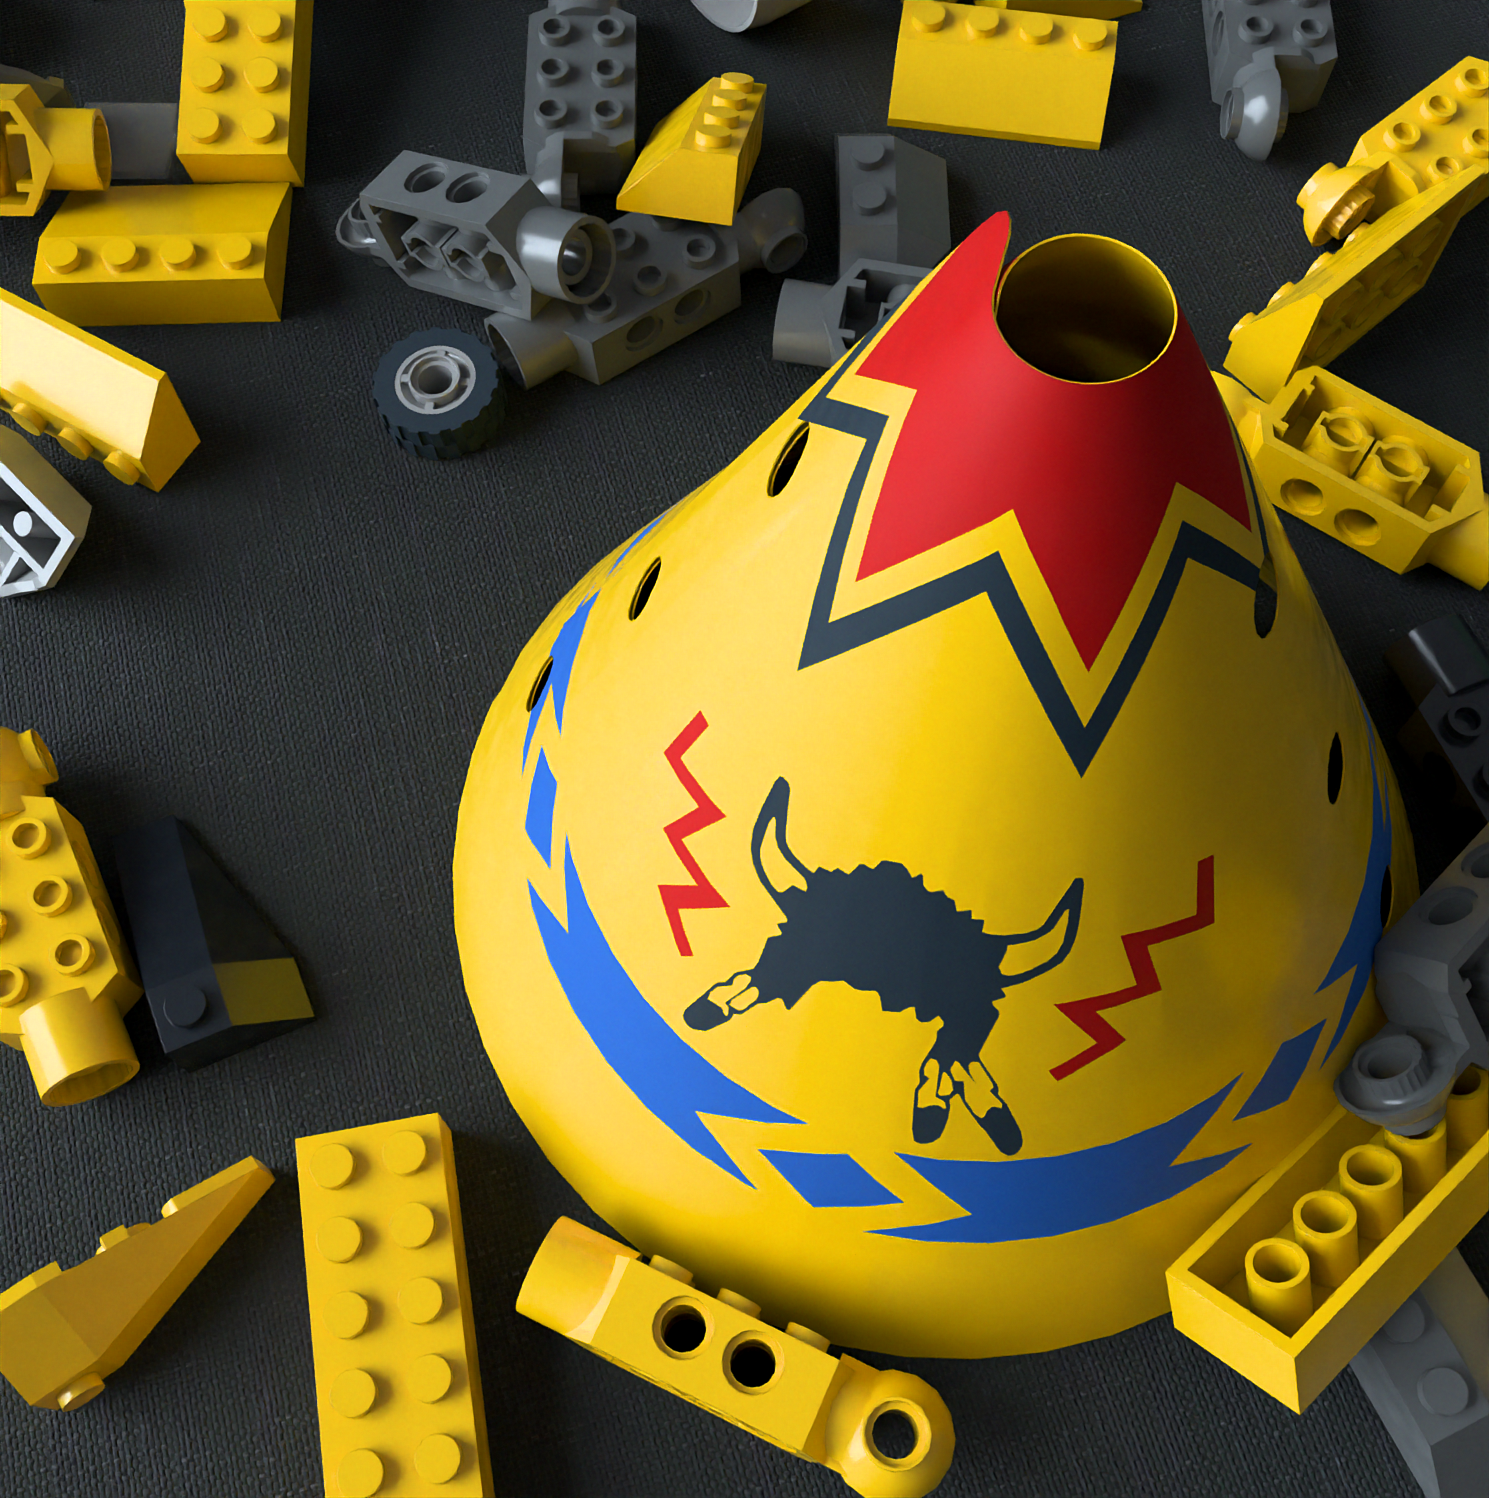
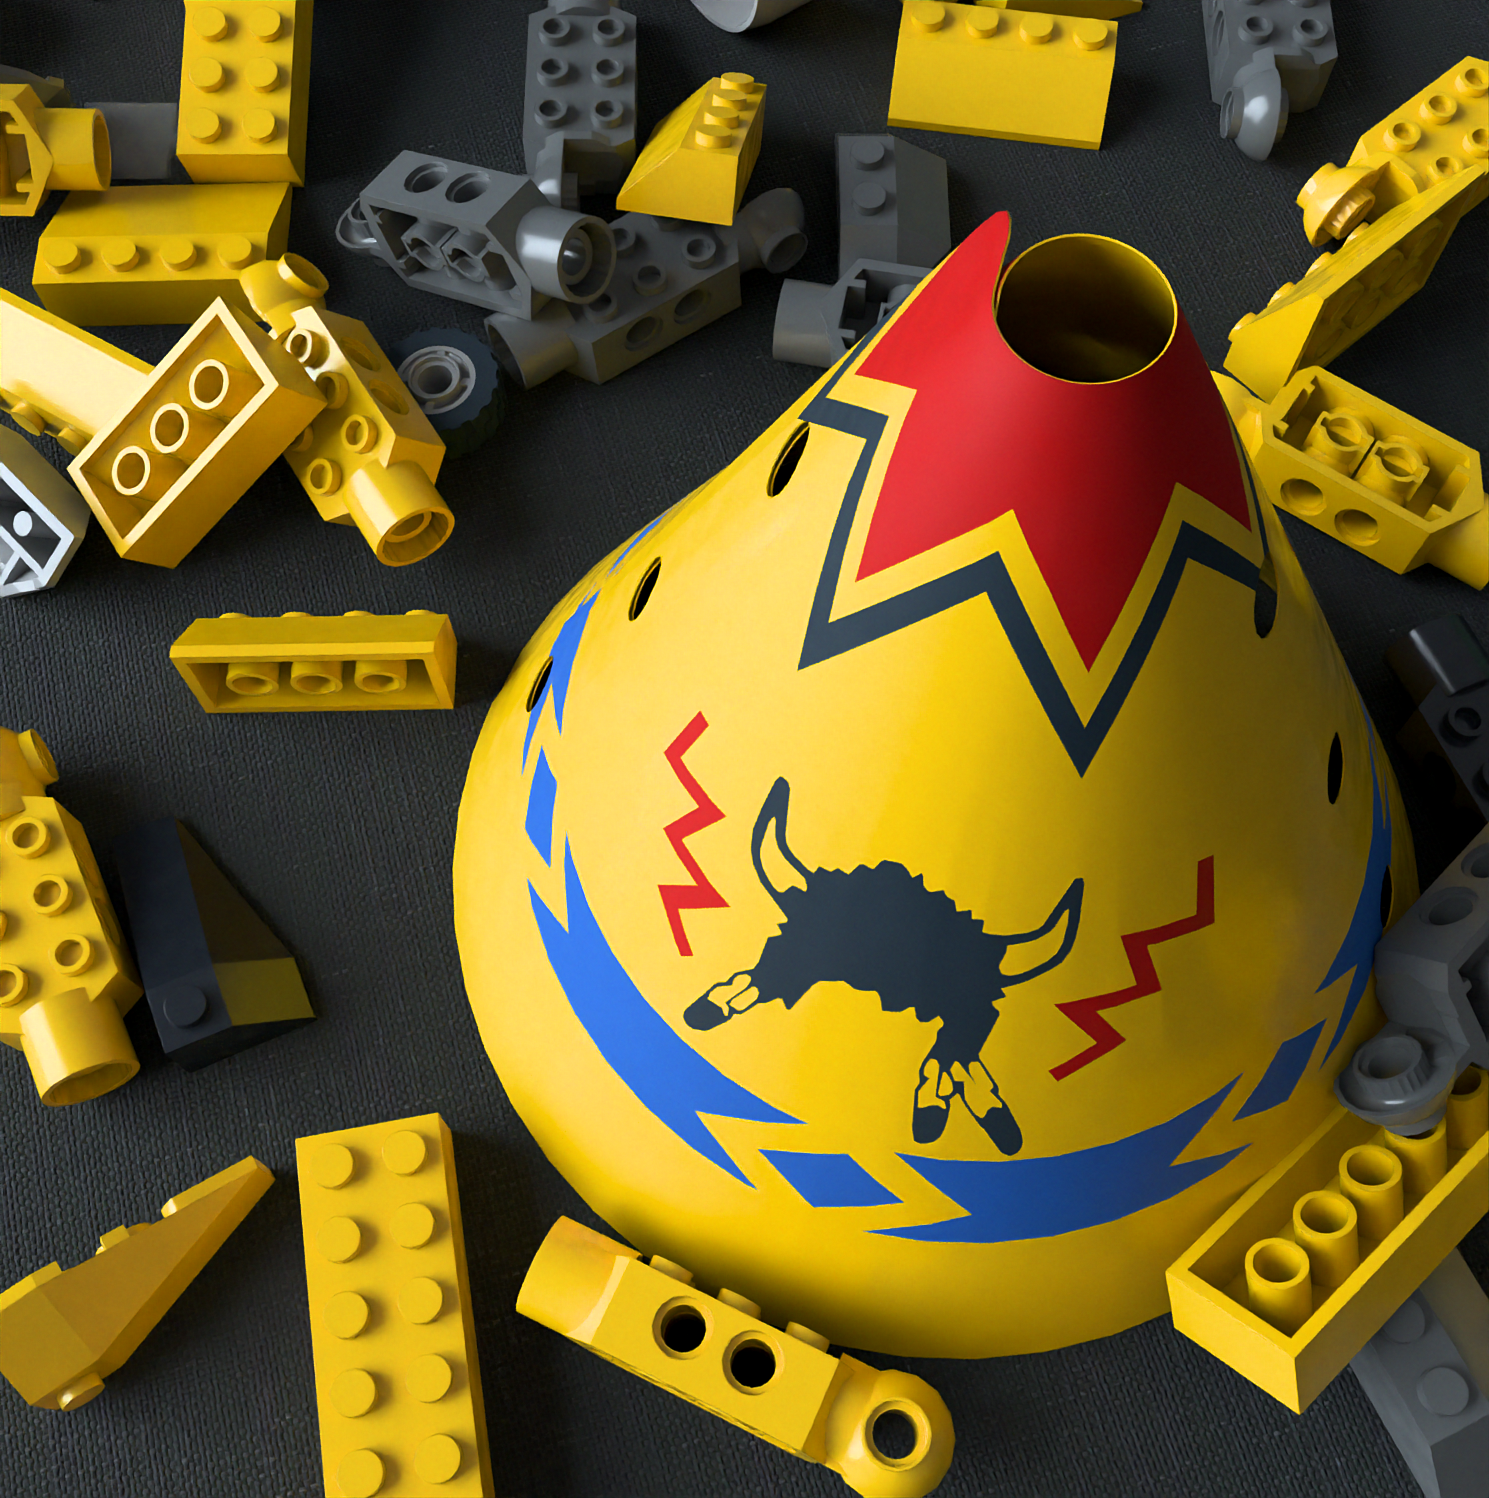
(194, 436): none -> yellow slope
(319, 662): none -> yellow slope
(371, 448): none -> yellow brick

